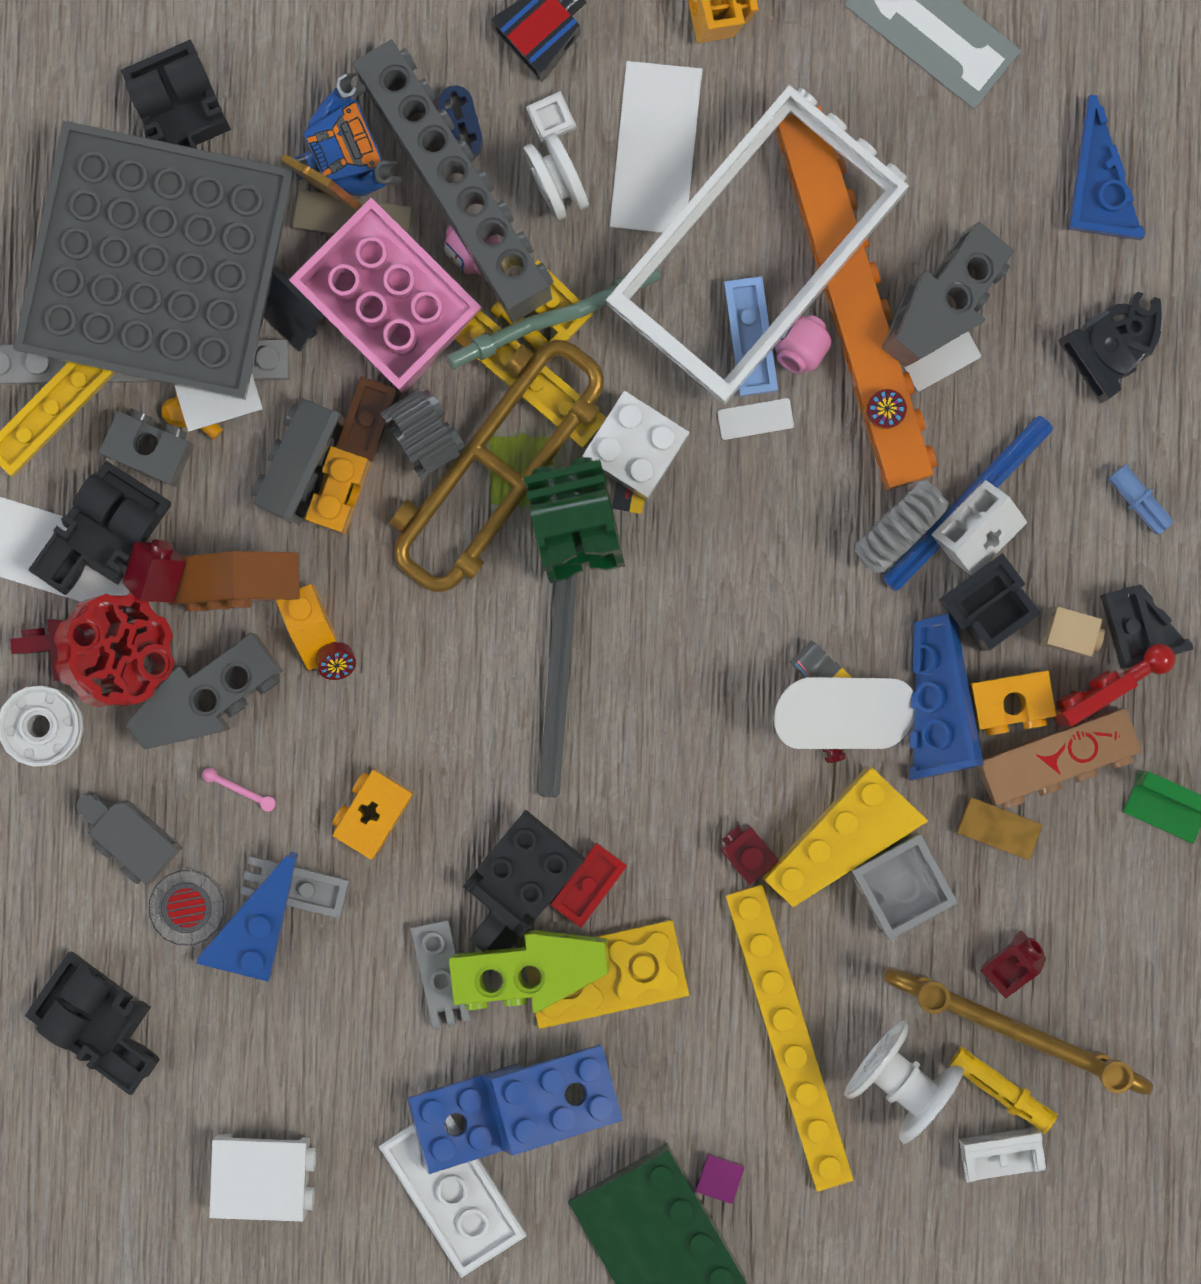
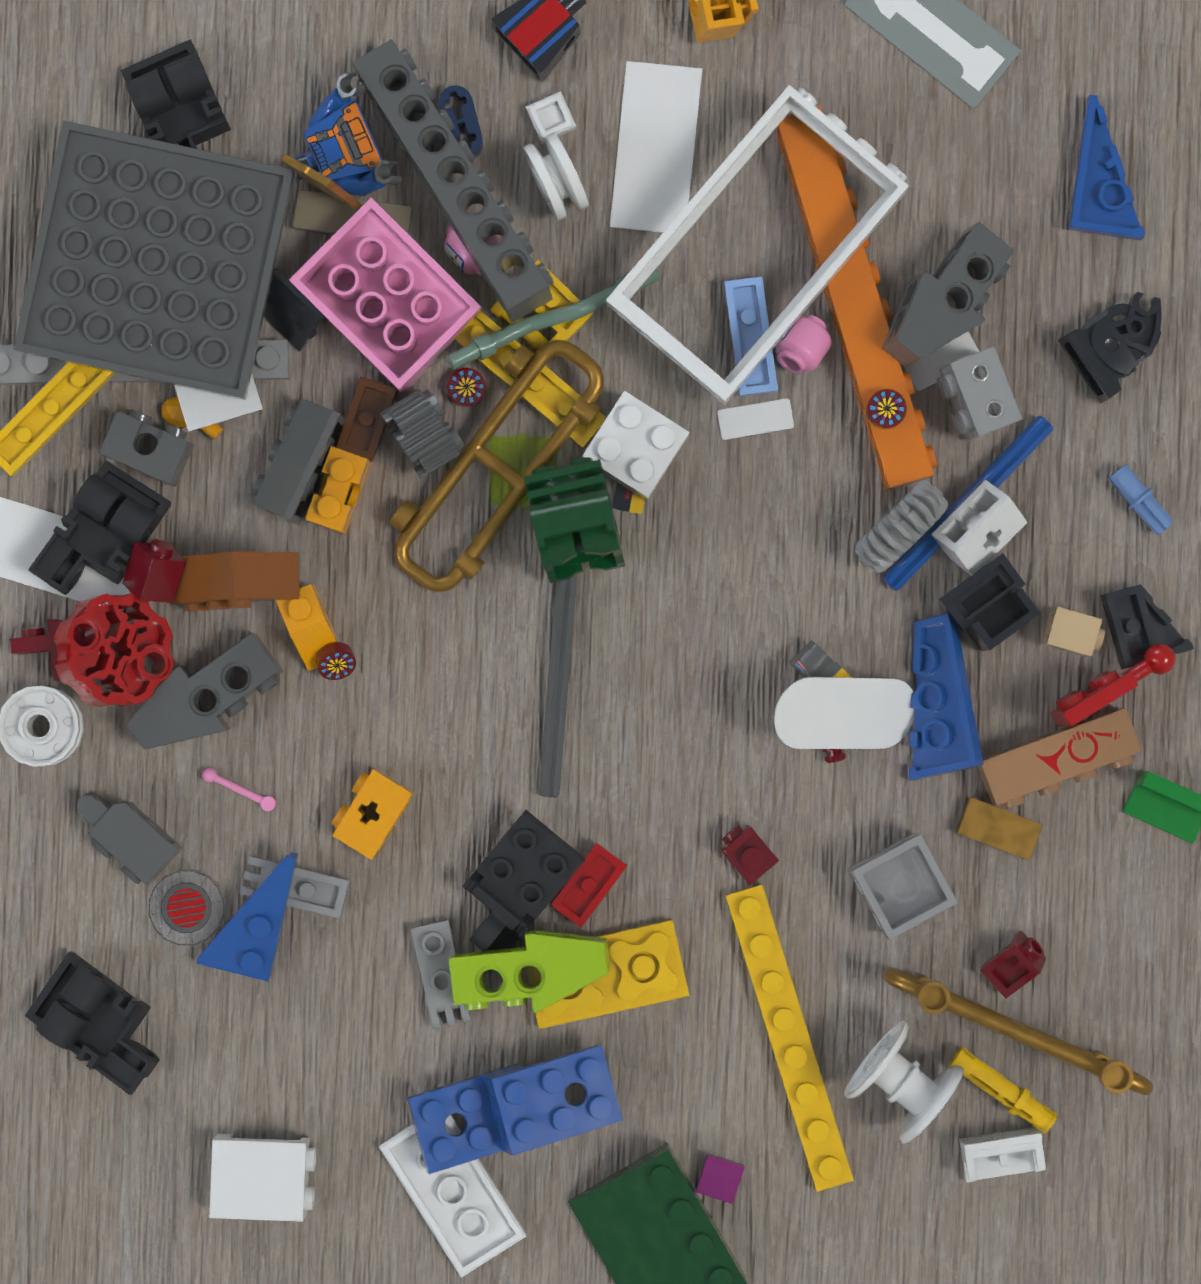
(466, 387): none -> tile
(848, 833): yellow wedge -> none
(978, 394): none -> light grey piece
(1034, 695): light orange brick -> none

